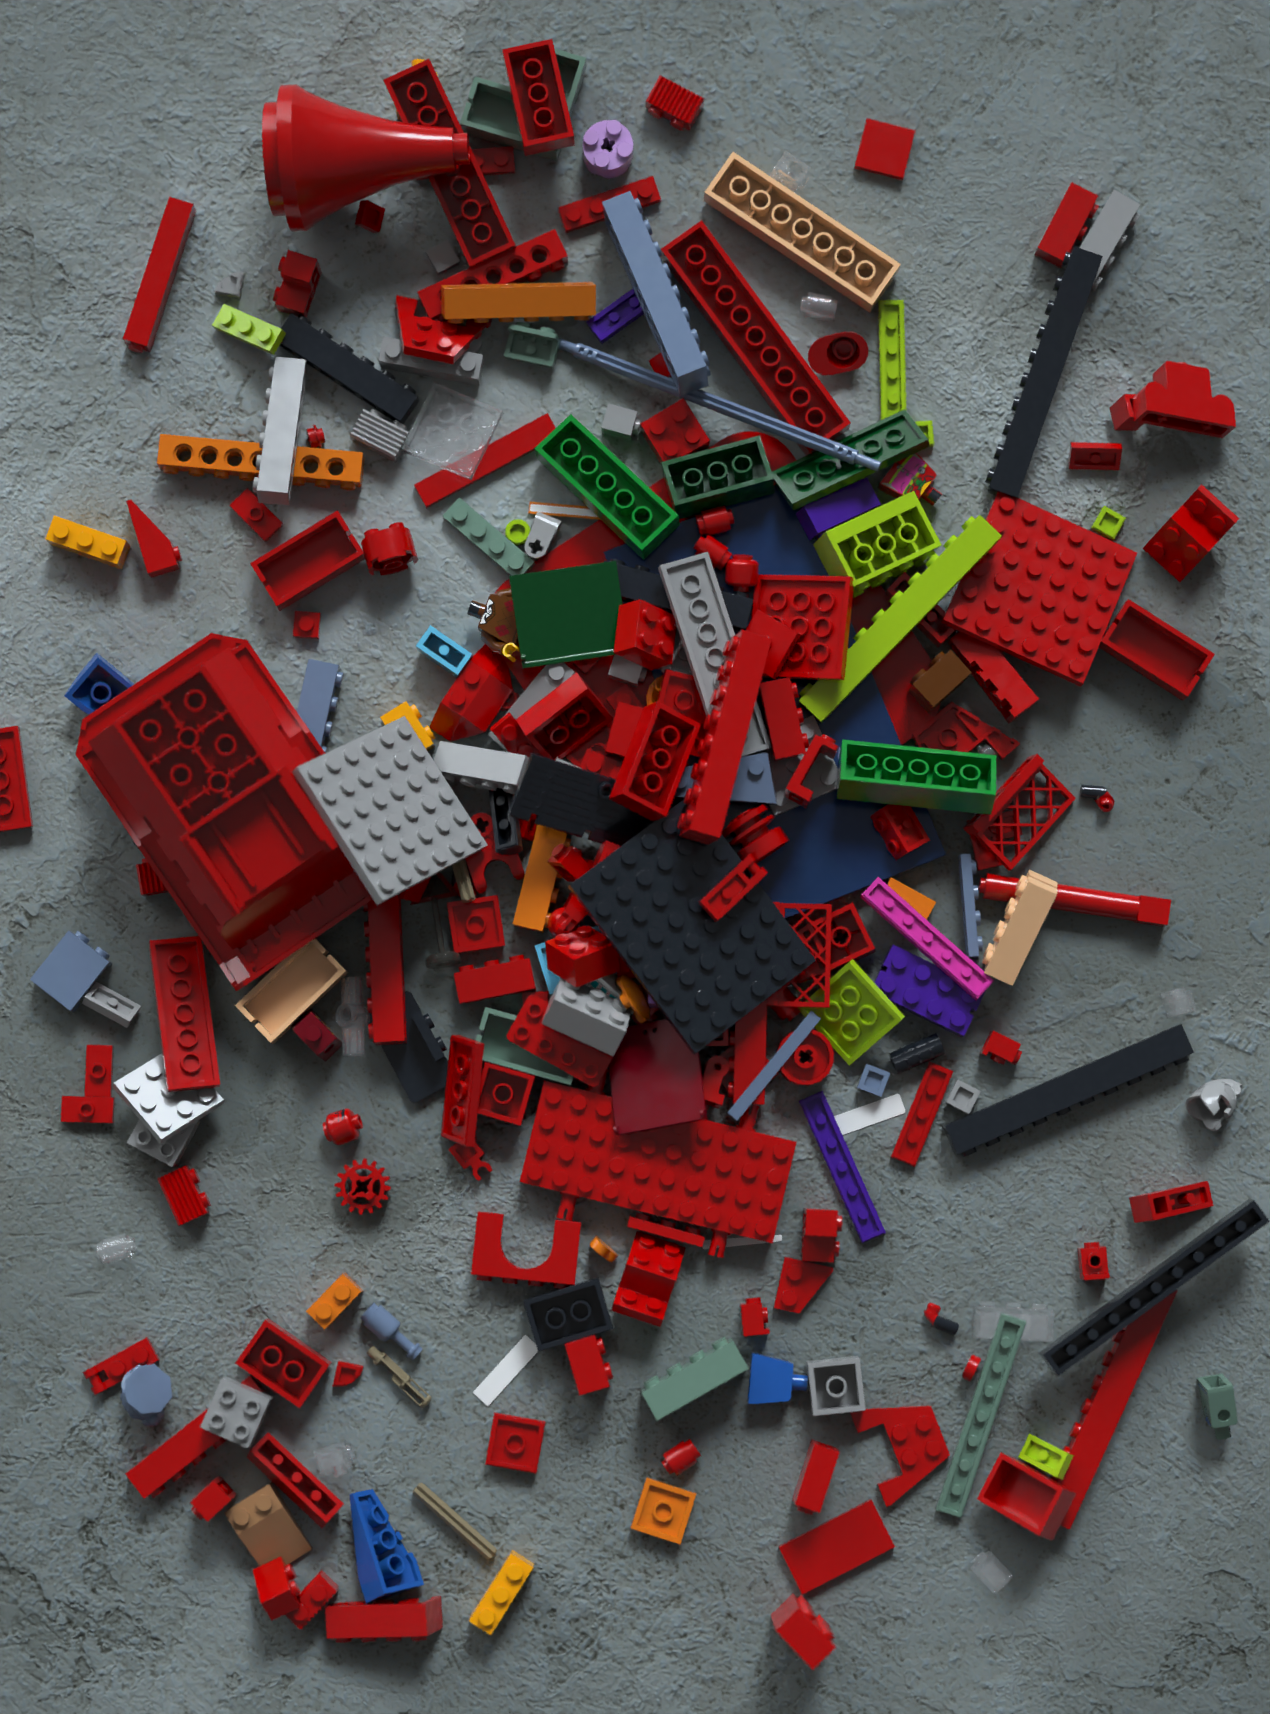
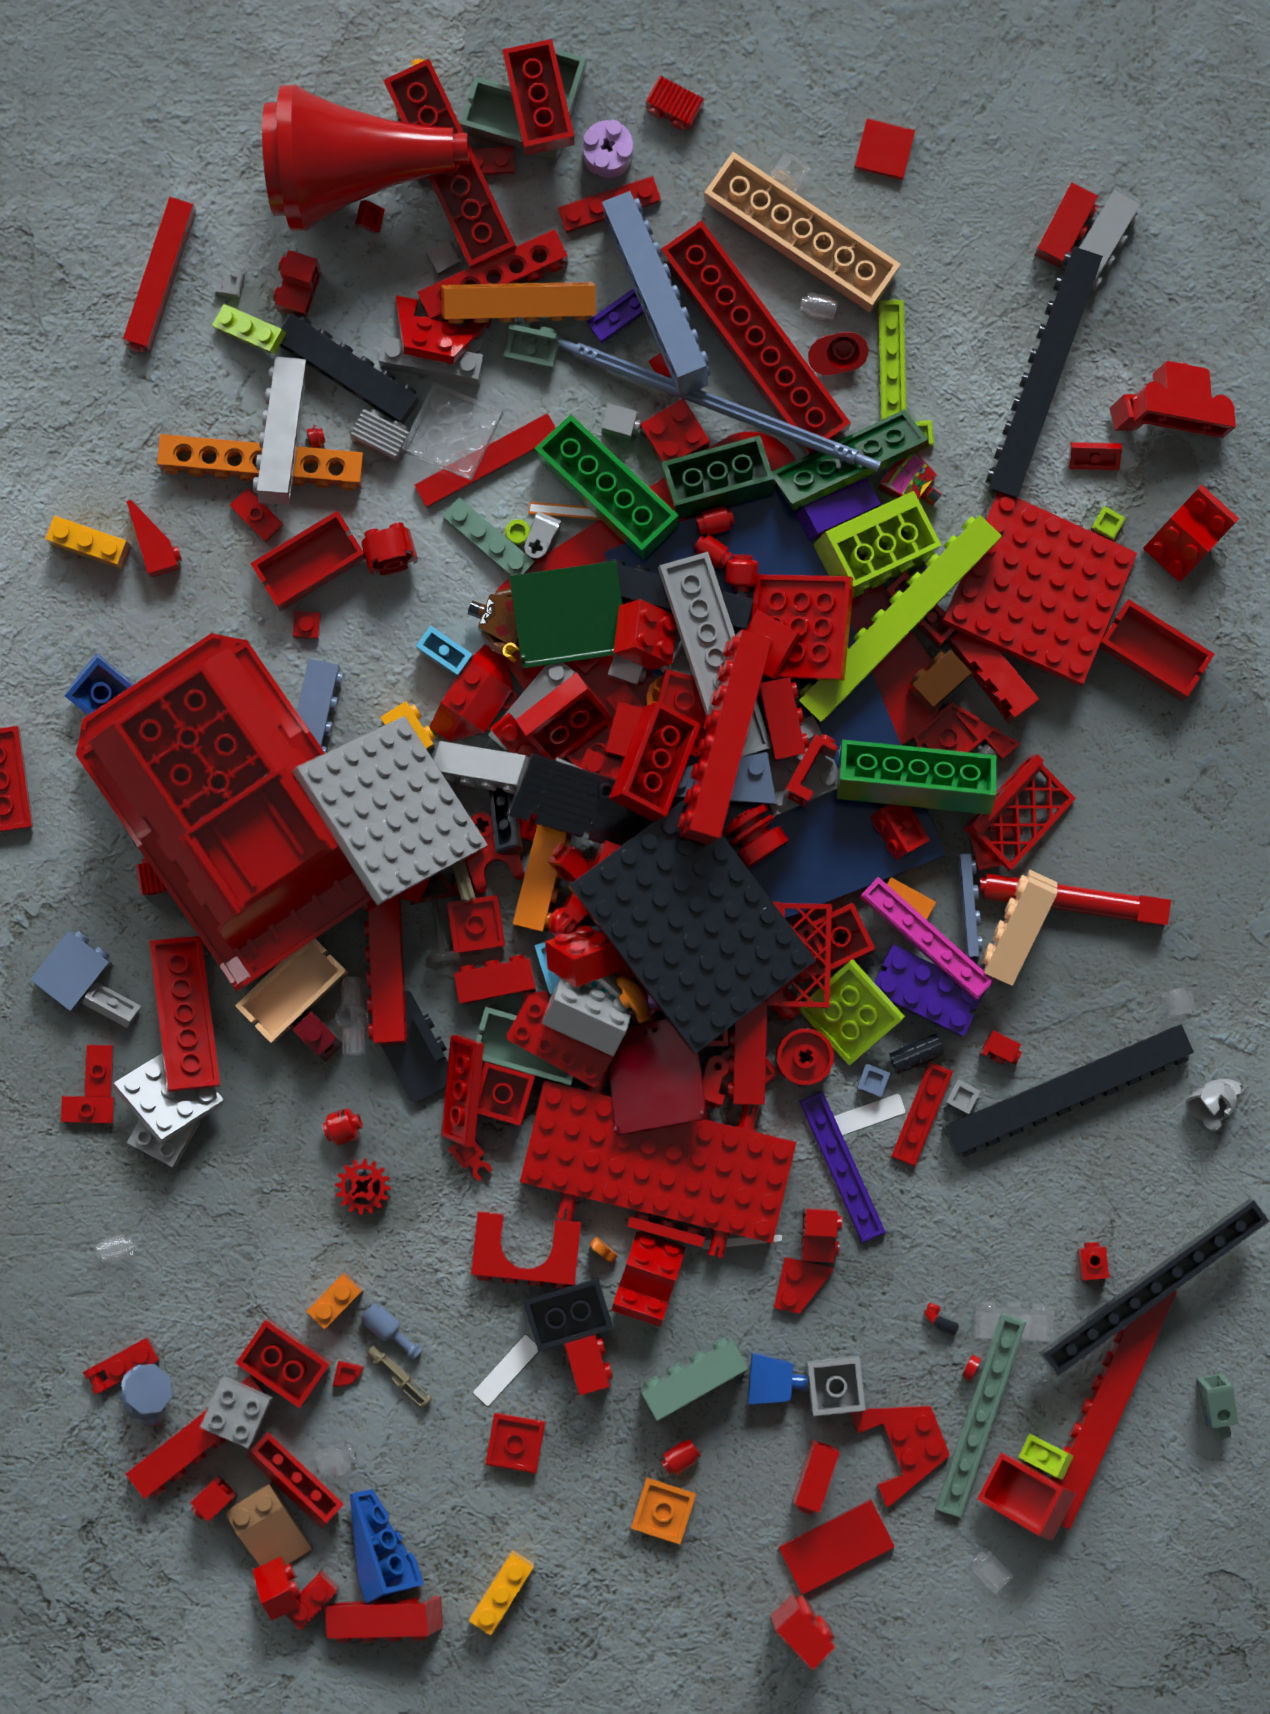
(184, 1194): red brick -> none
(454, 1521): dark tan axle -> none
(732, 888): red plate -> none
(753, 1317): red brick -> none
(774, 1065): sand blue sticker -> none
(1100, 795): arm -> none
(1171, 1202): red slope -> none

